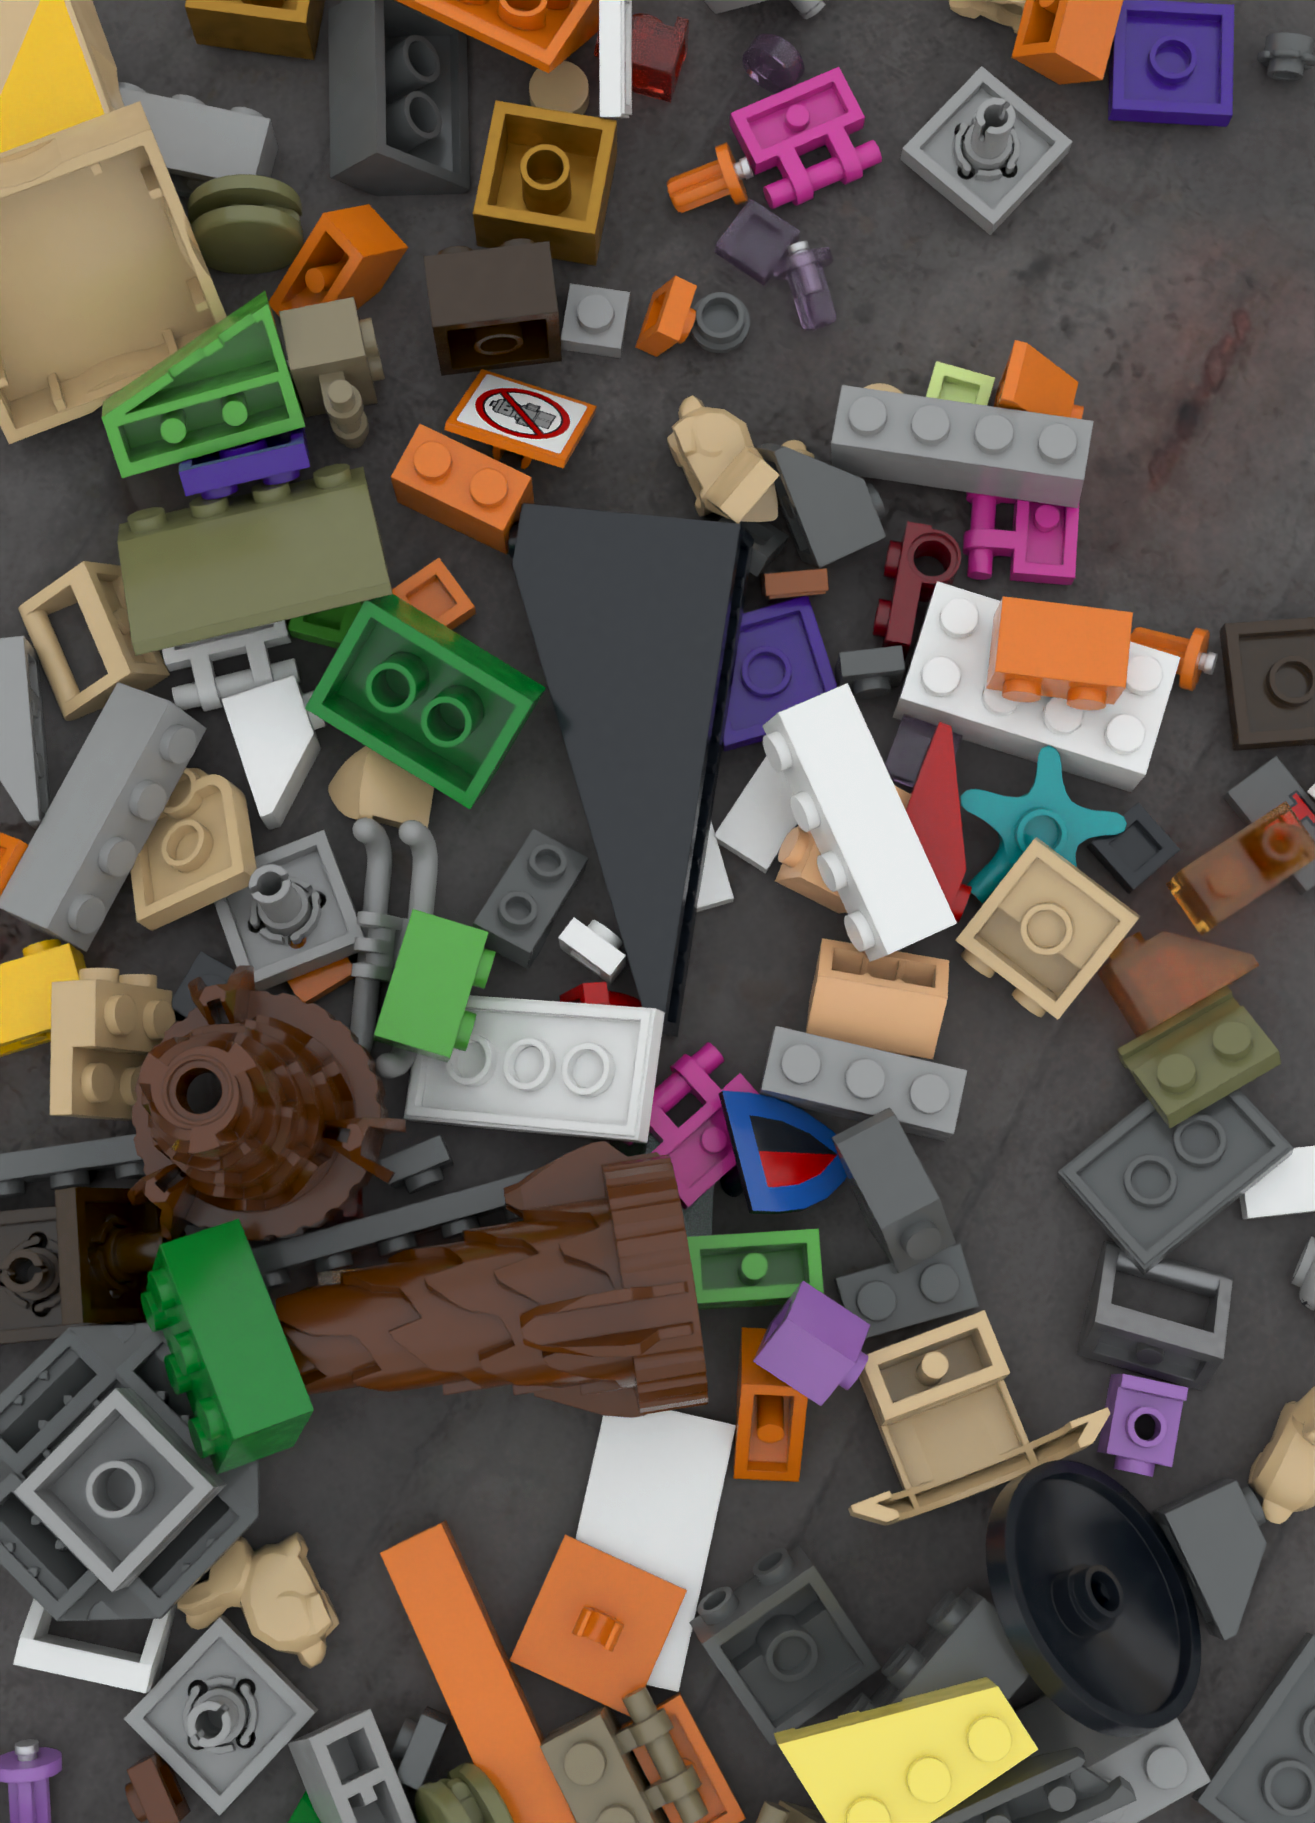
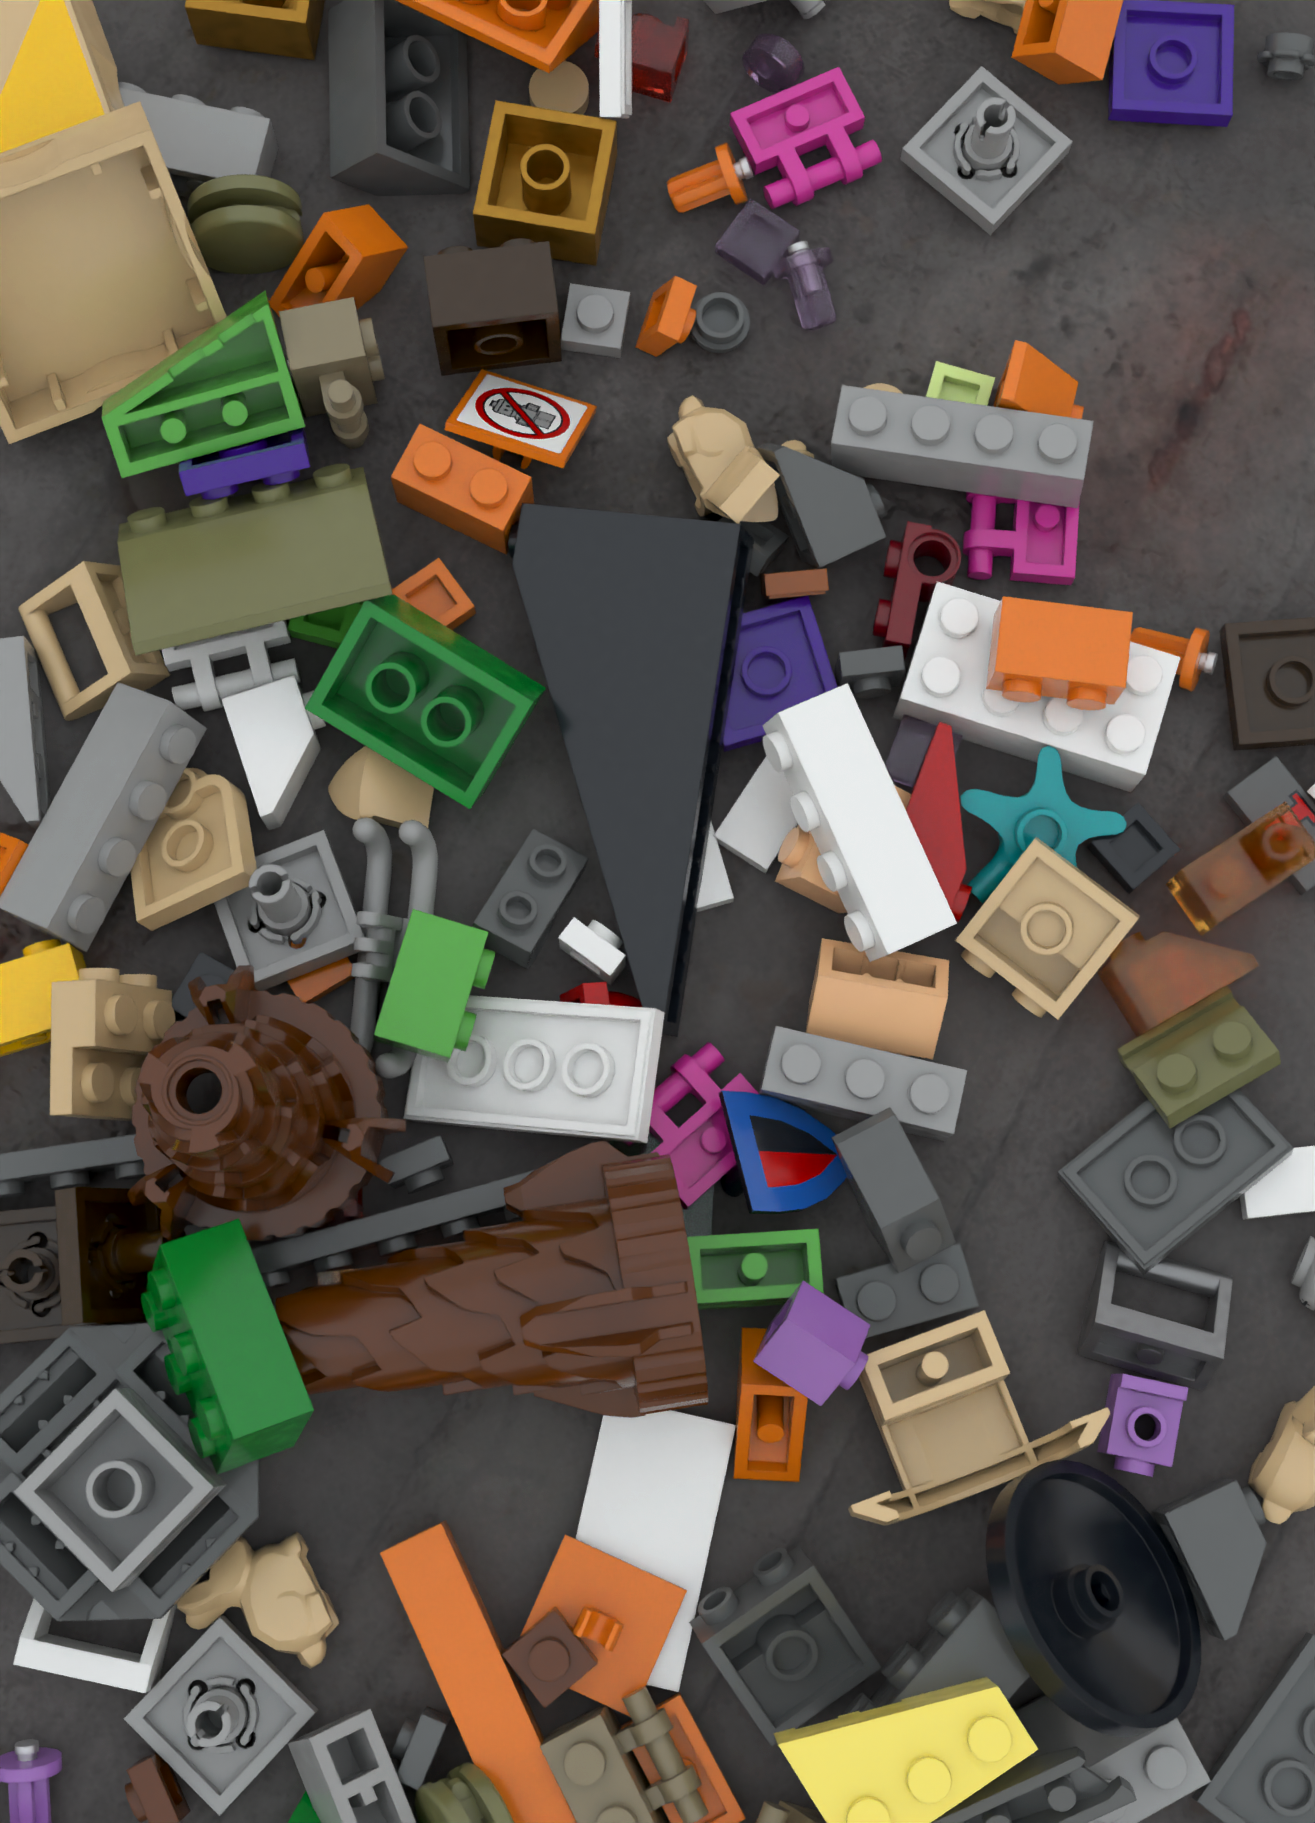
(549, 1657): none -> reddish brown plate

